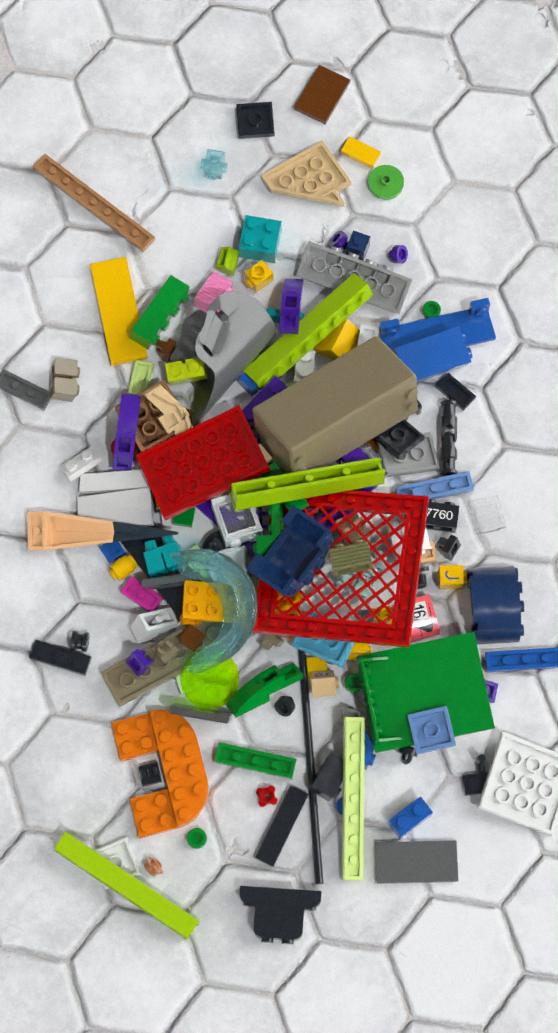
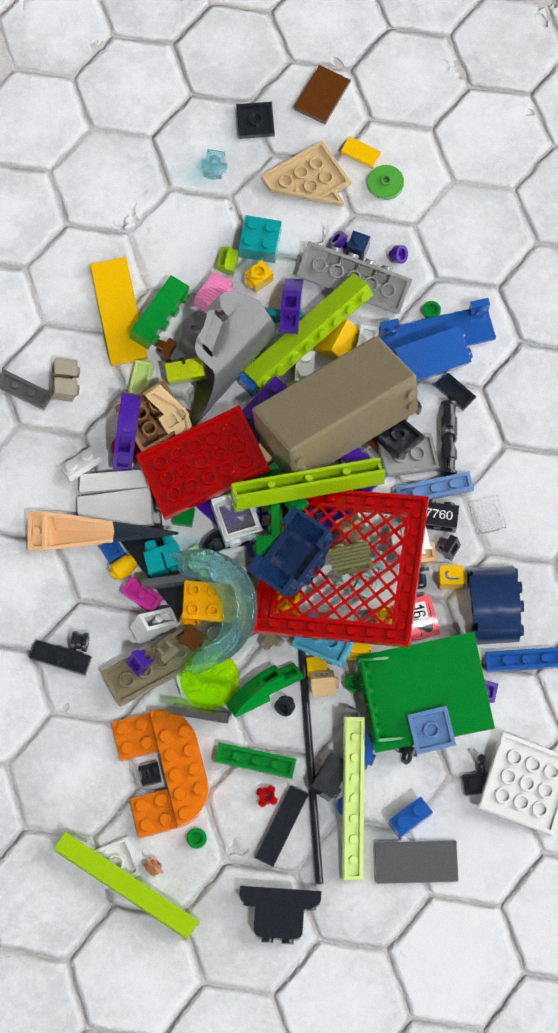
(94, 202): medium nougat plate -> none

